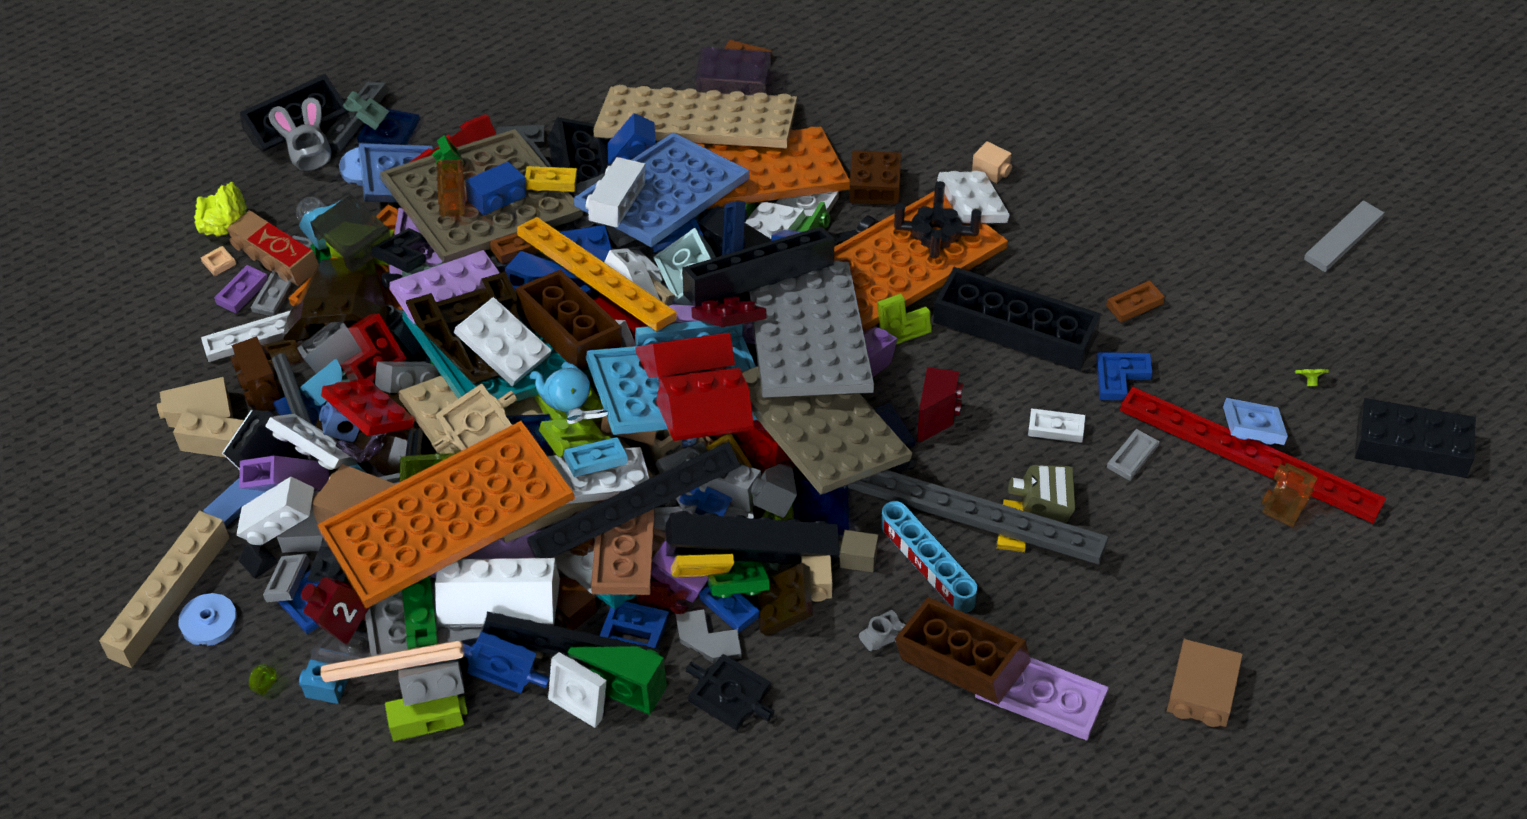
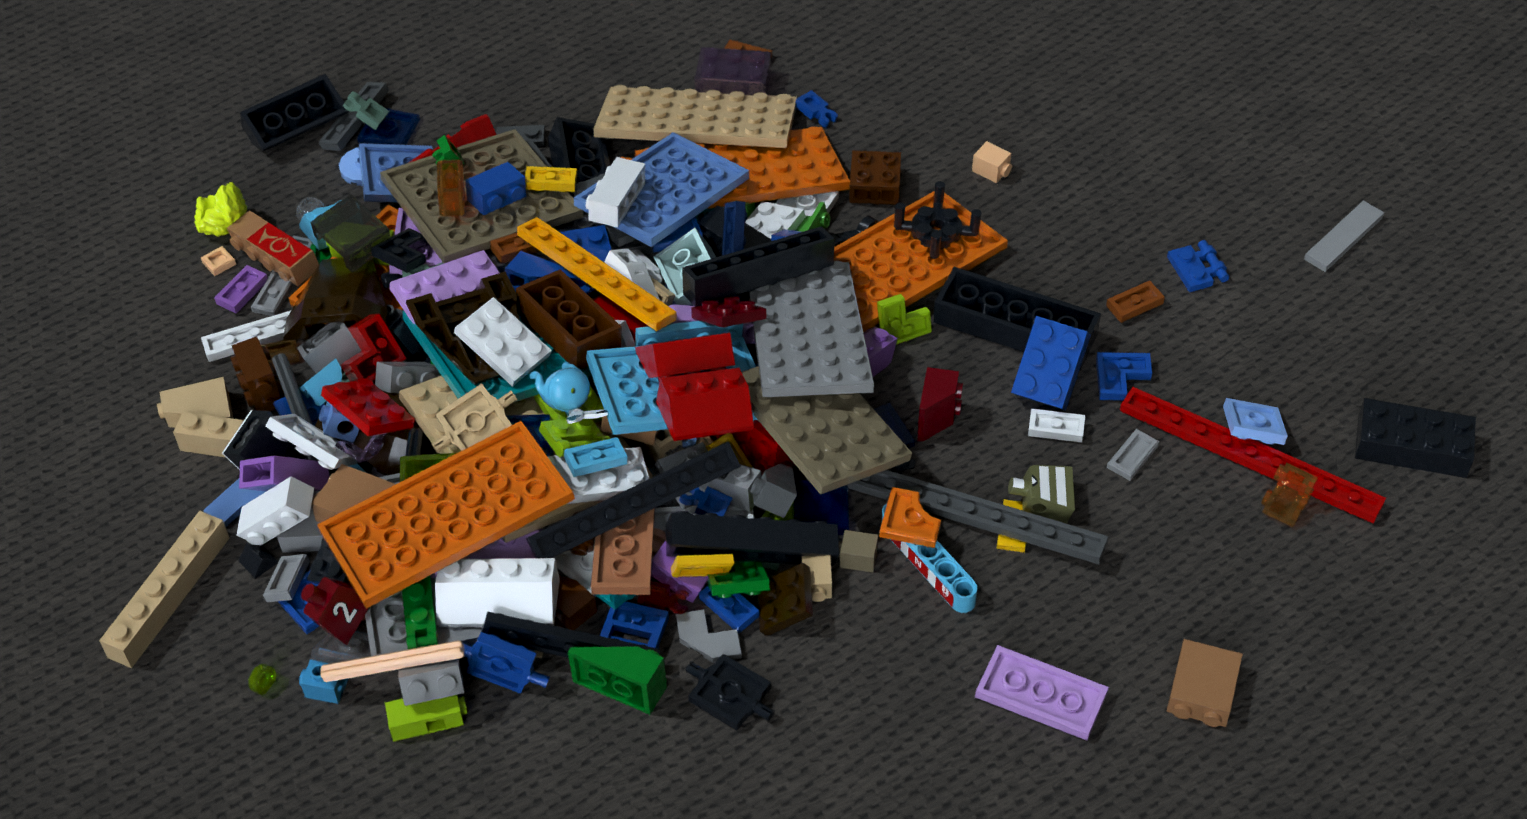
(212, 629): light blue plate -> none
(306, 143): light grey piece -> none
(577, 689): white plate -> none
(632, 138): blue brick -> none
(814, 106): none -> blue plate
(881, 631): light grey plate -> none
(907, 521): none -> orange tile
(963, 650): reddish brown brick -> none
(973, 191): white plate -> none
(1051, 363): none -> blue brick
(1192, 270): none -> blue plate
(1312, 375): lime plant -> none

